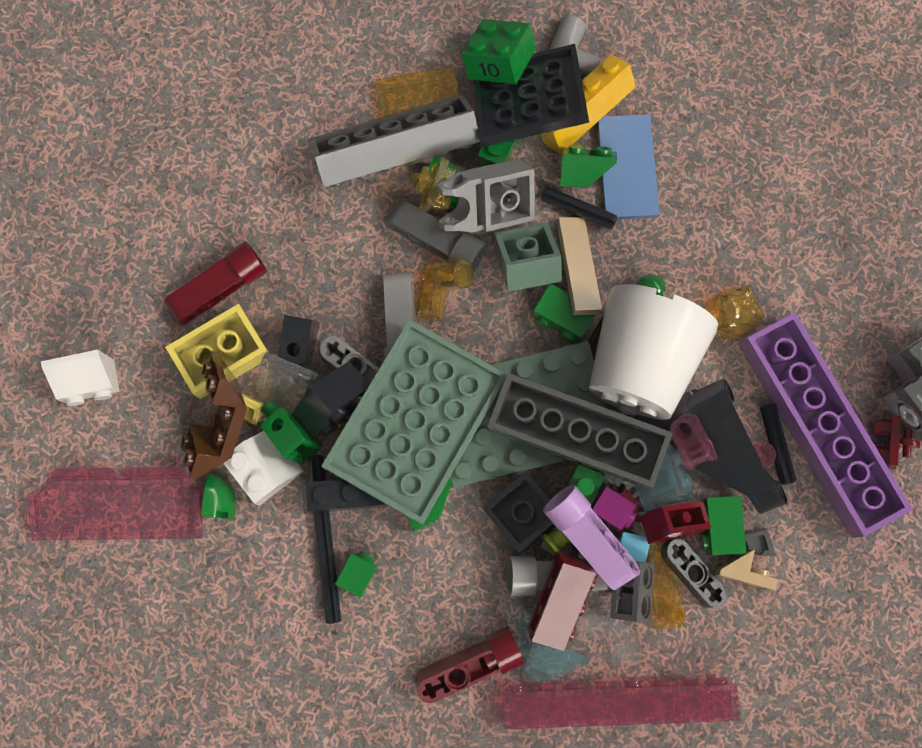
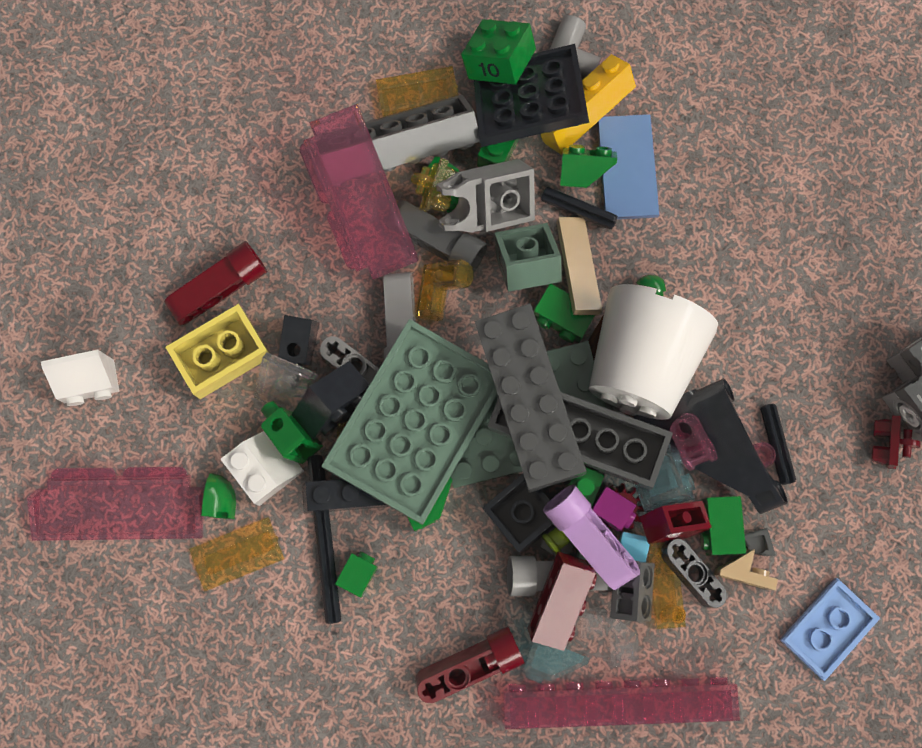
(213, 445): reddish brown slope -> none
(236, 554): none -> clear yellow piece
(253, 411): light yellow slope -> none
(355, 186): none -> clear pink slope
(530, 398): none -> dark grey brick
(735, 312): clear yellow piece -> none
(825, 427): medium lavender brick -> none
(829, 629): none -> light blue tile

